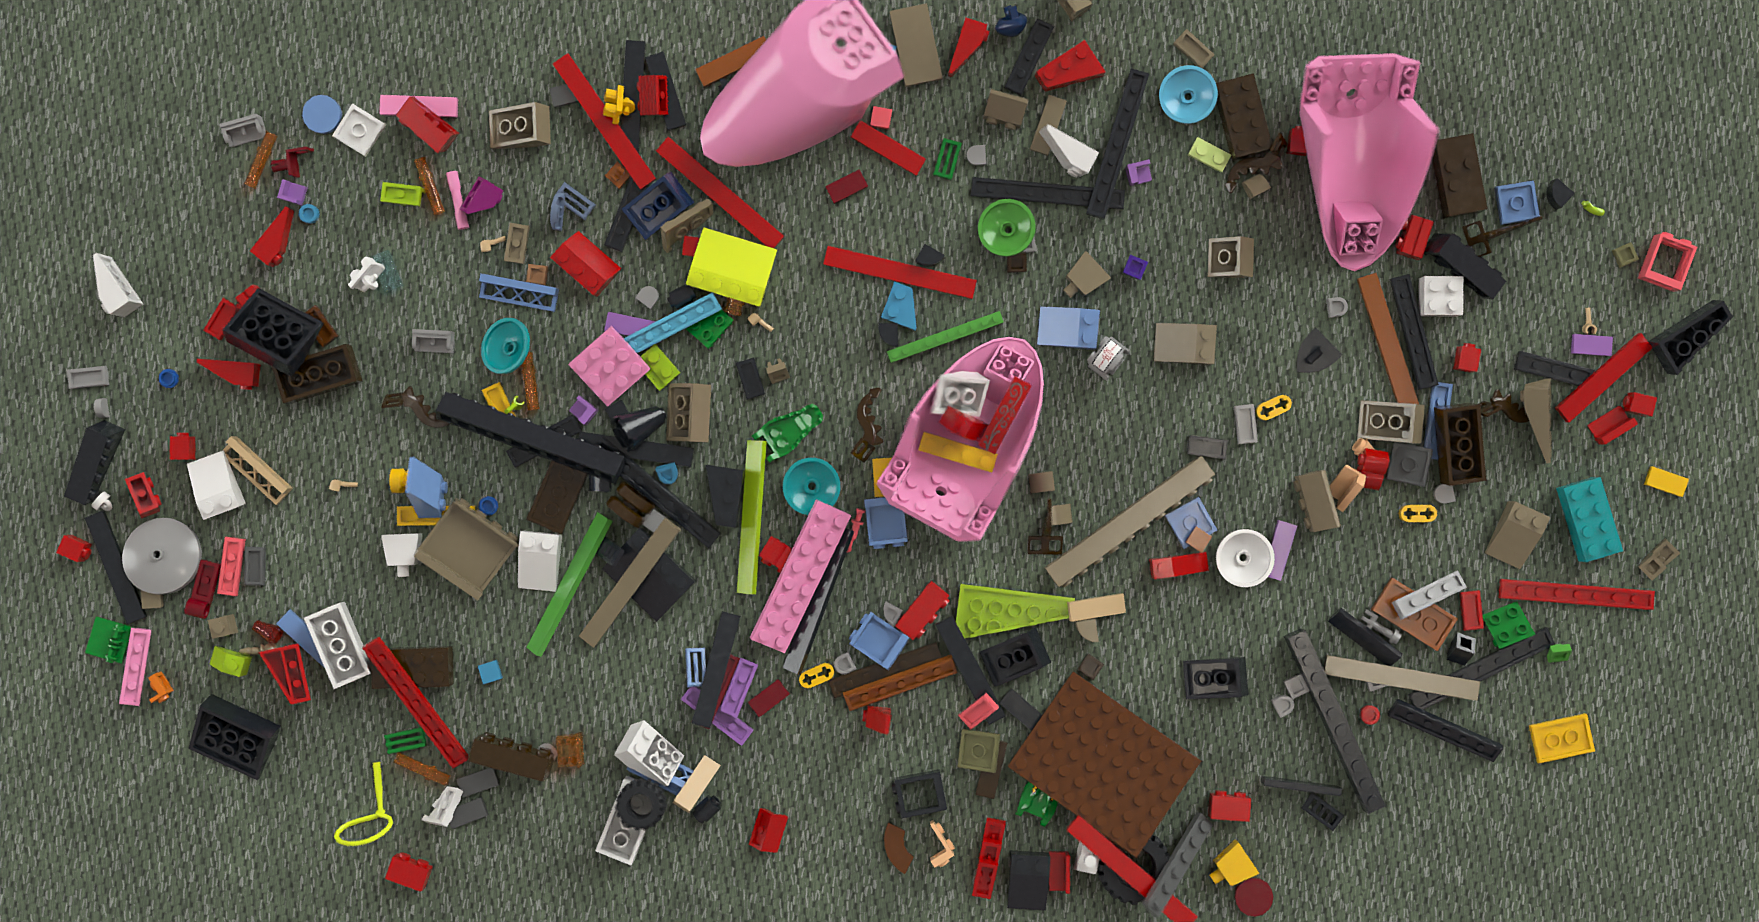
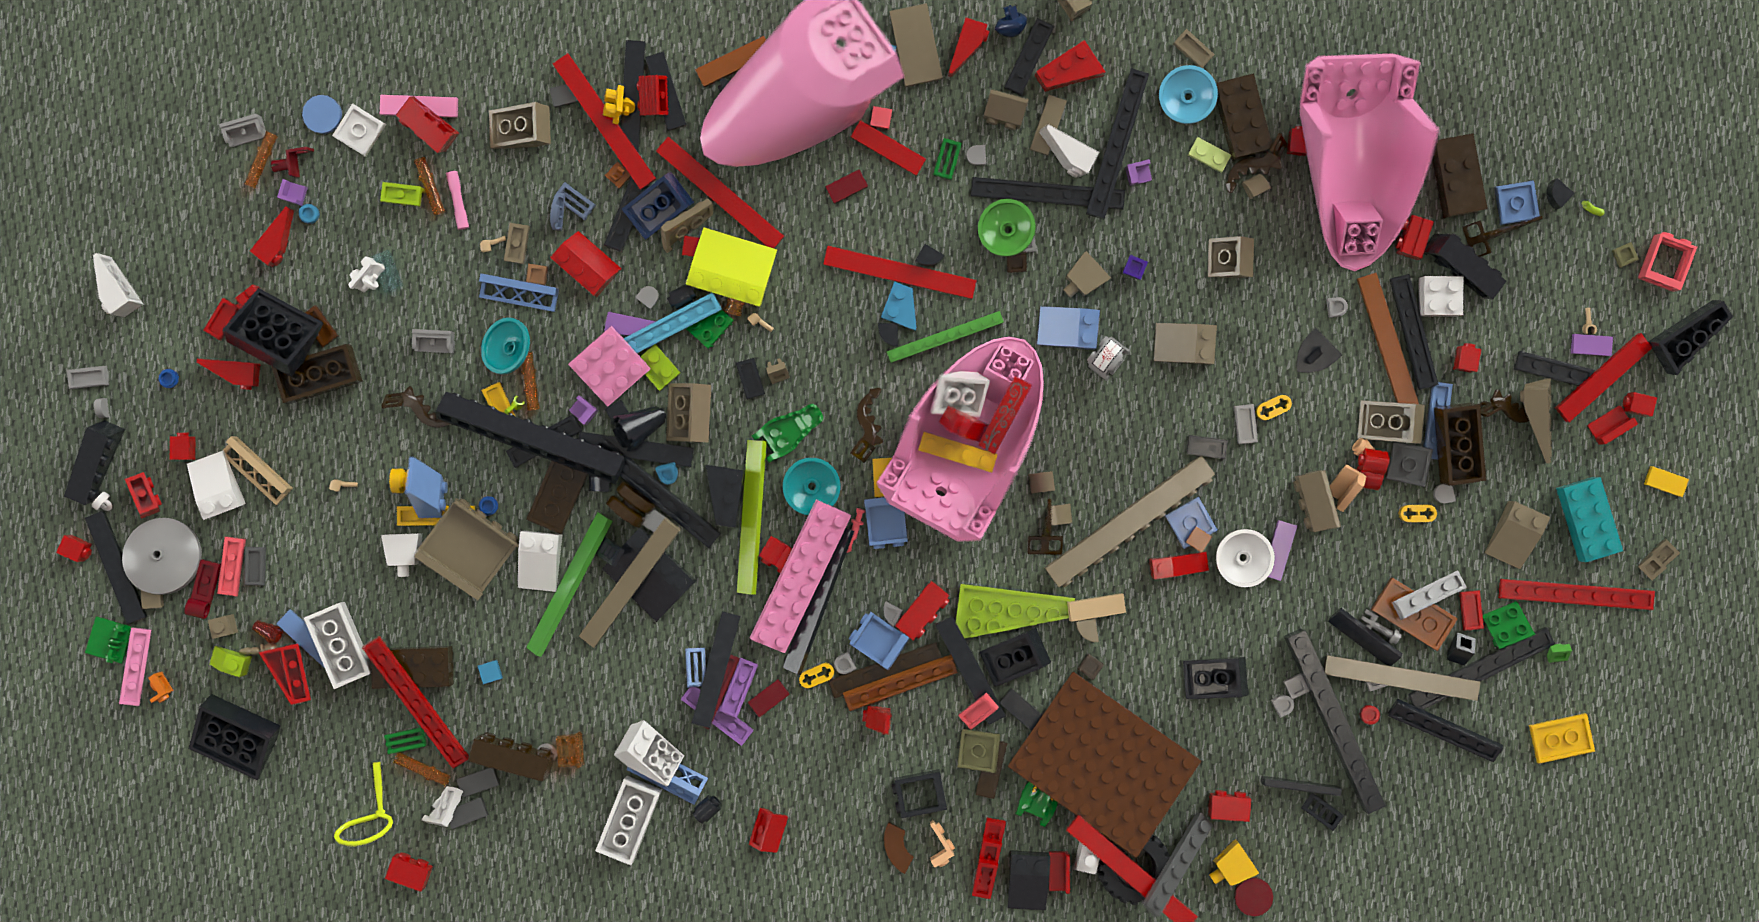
(481, 196): magenta slope -> none
(634, 819): black tyre -> none
(696, 784): tan tile -> none

